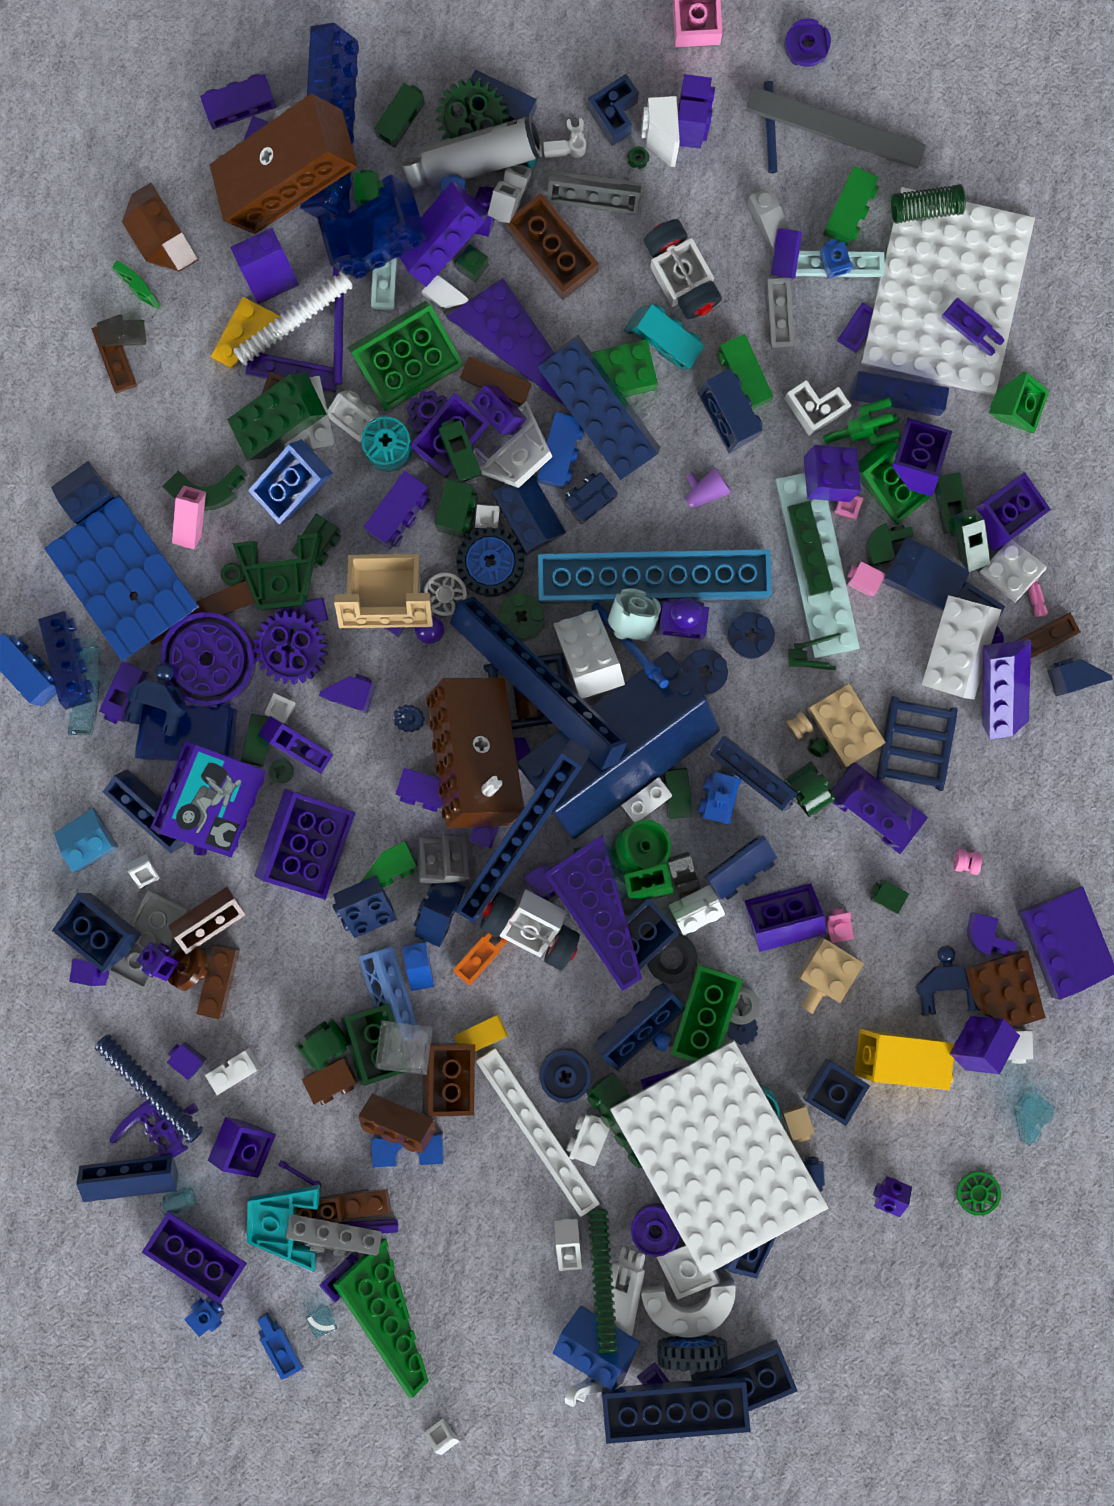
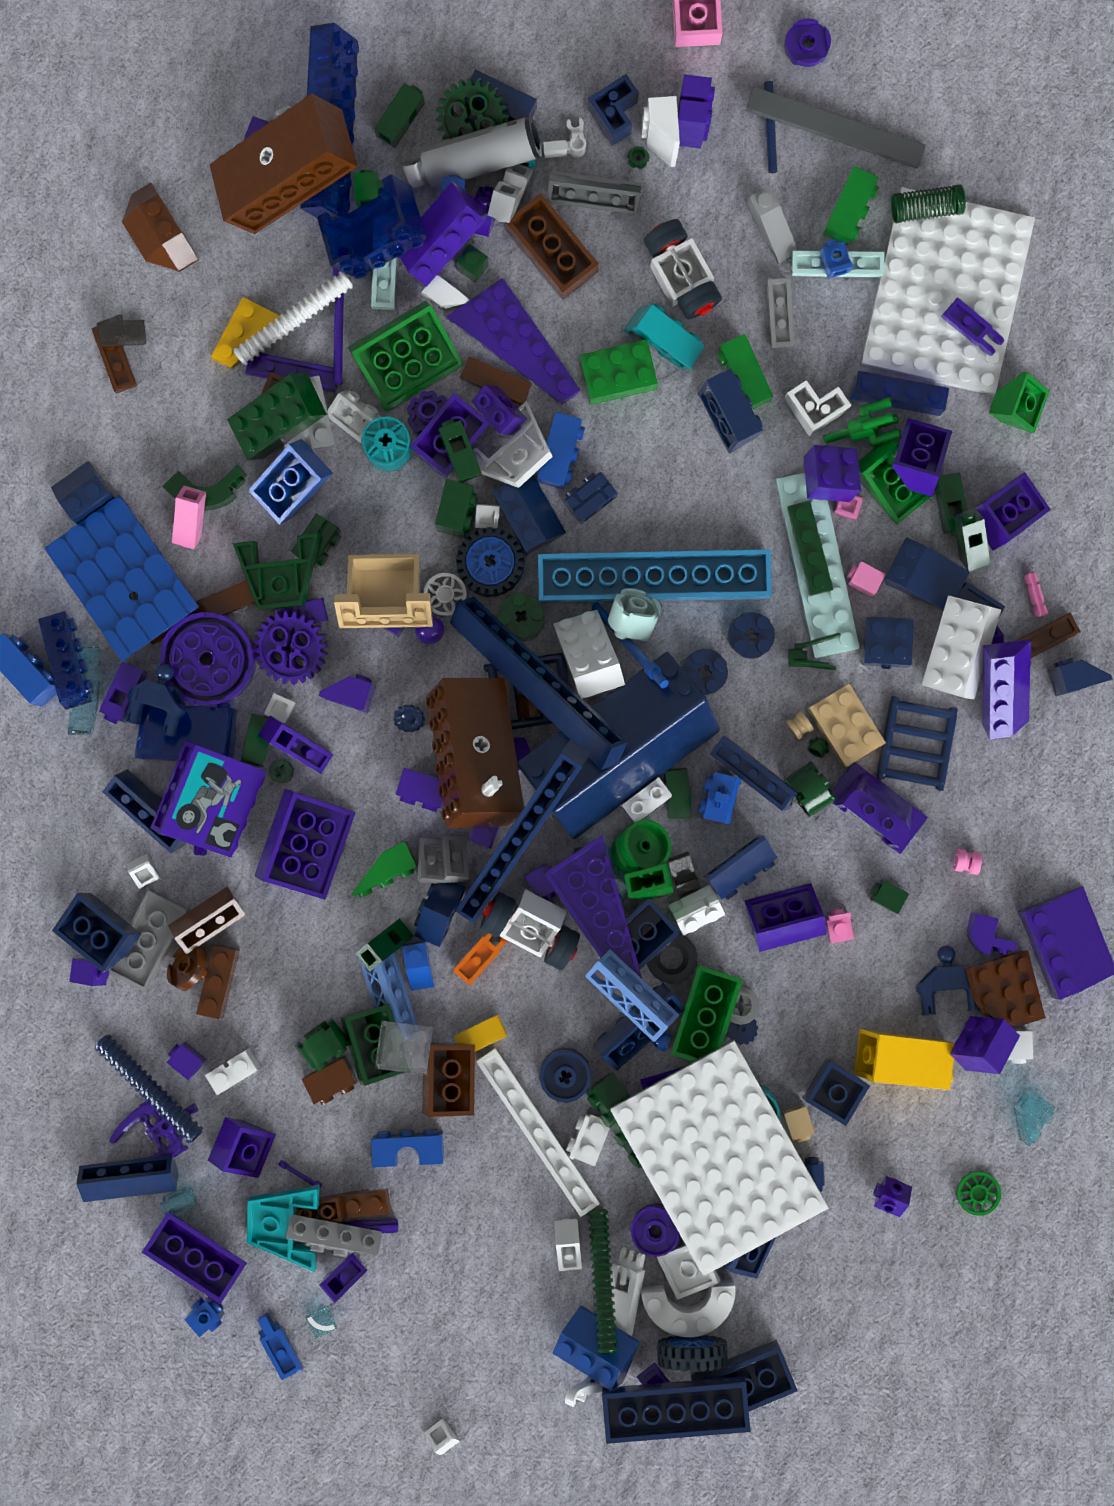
(84, 841): dark azure slope -> none
(136, 284): green slope -> none
(153, 958): dark purple brick -> none
(227, 569): dark green plate -> none
(238, 101): dark purple brick -> none
(264, 265): dark purple slope -> none
(364, 907): dark blue brick -> none
(381, 1311): green wing -> none
(384, 944): none -> dark green brick
(397, 511): dark purple brick -> none
(397, 1123): reddish brown brick -> none
(599, 407): dark blue brick -> none
(634, 992): none -> medium blue fence
(683, 618): dark purple brick -> none
(706, 490): medium lavender piece -> none
(786, 253): dark purple slope -> none
(829, 973): tan brick -> none
(857, 328): dark purple tile -> none
(879, 543): dark green brick -> none
(888, 642): none -> dark blue brick
(1013, 570): white plate -> none

